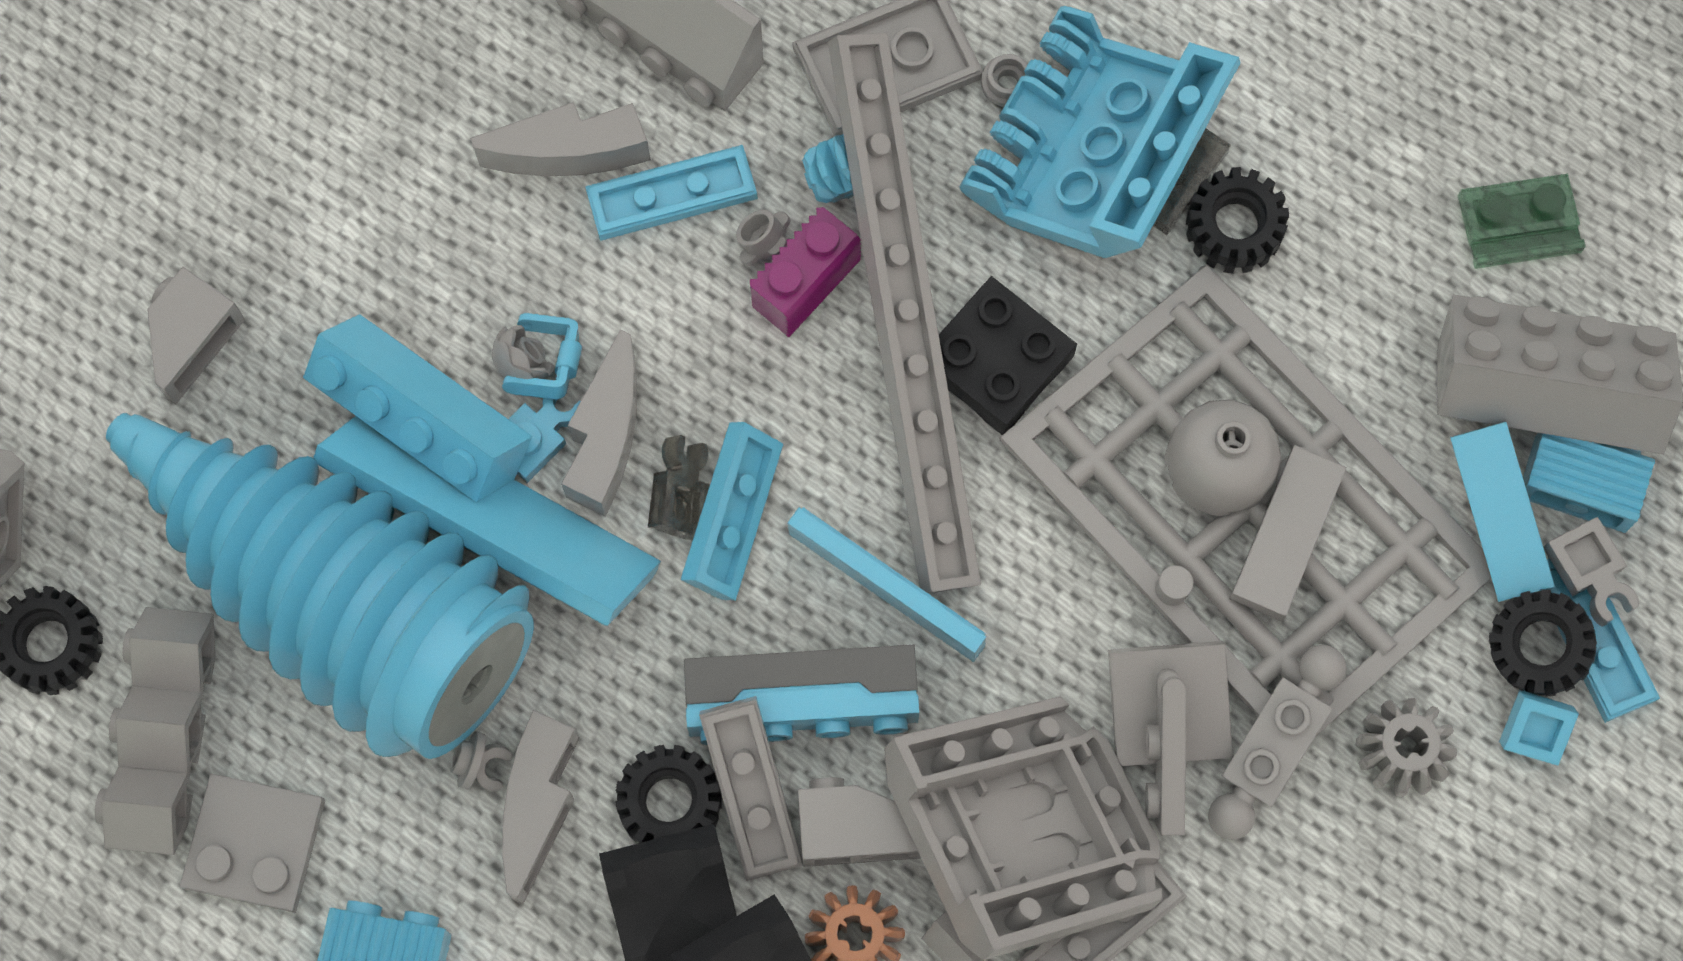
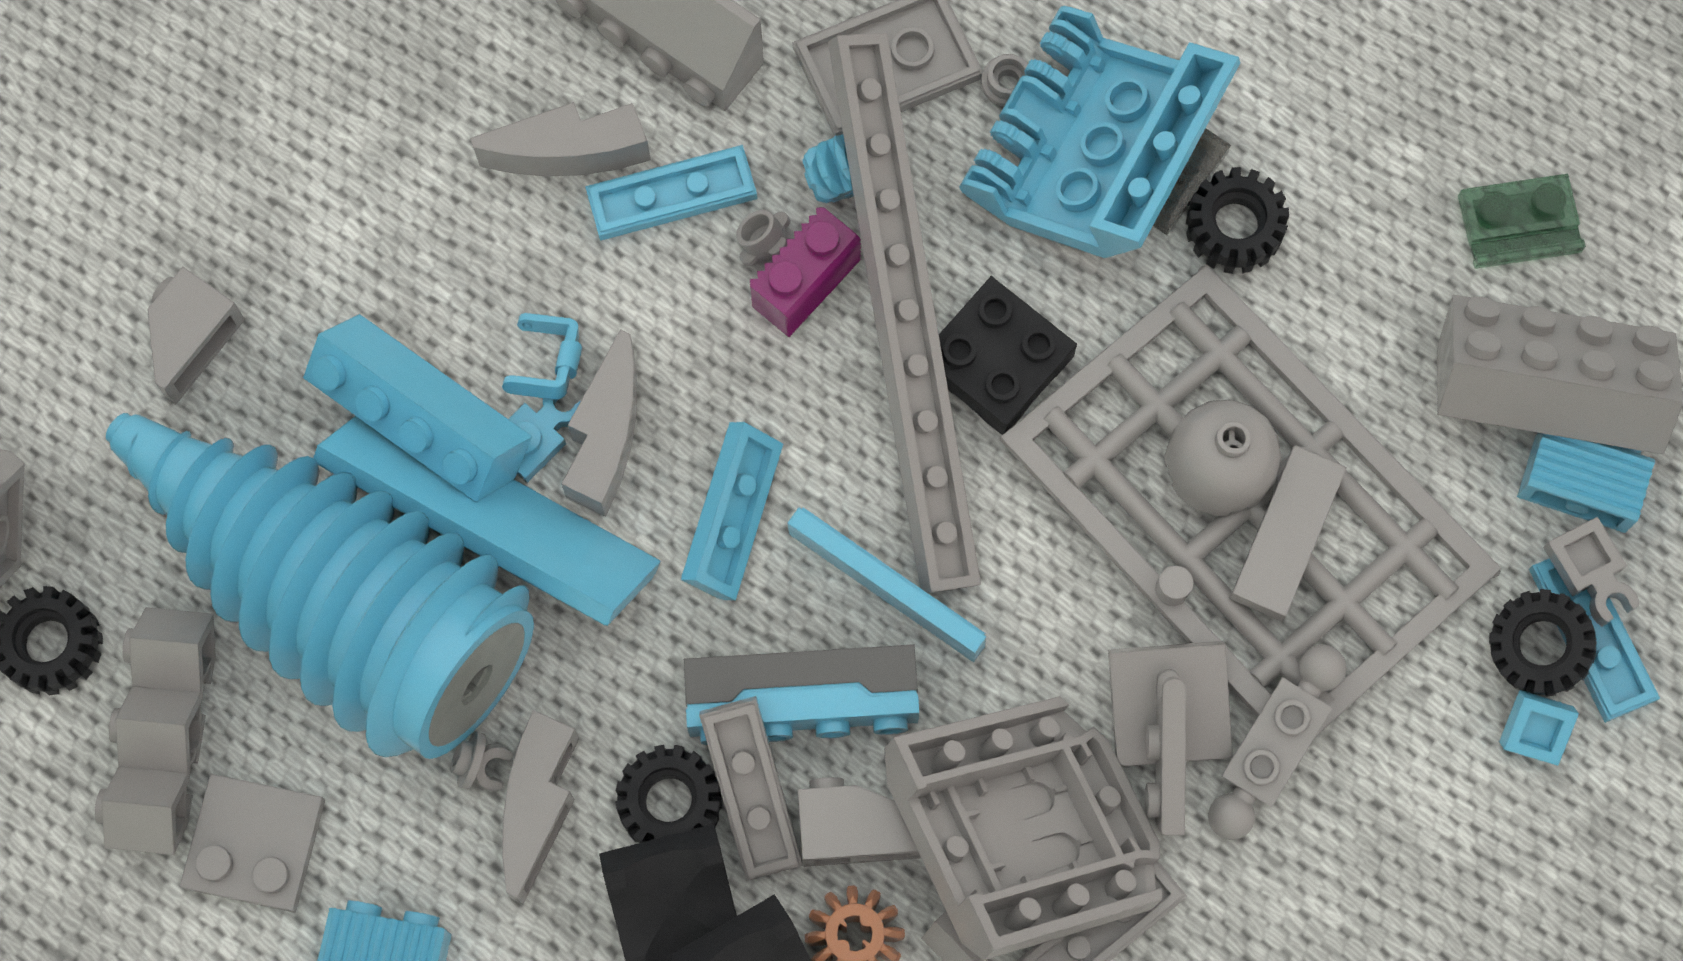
(520, 355): light grey plate -> none
(677, 492): clear smoke plate -> none
(1416, 768): light grey gear -> none
(1502, 511): medium azure tile -> none

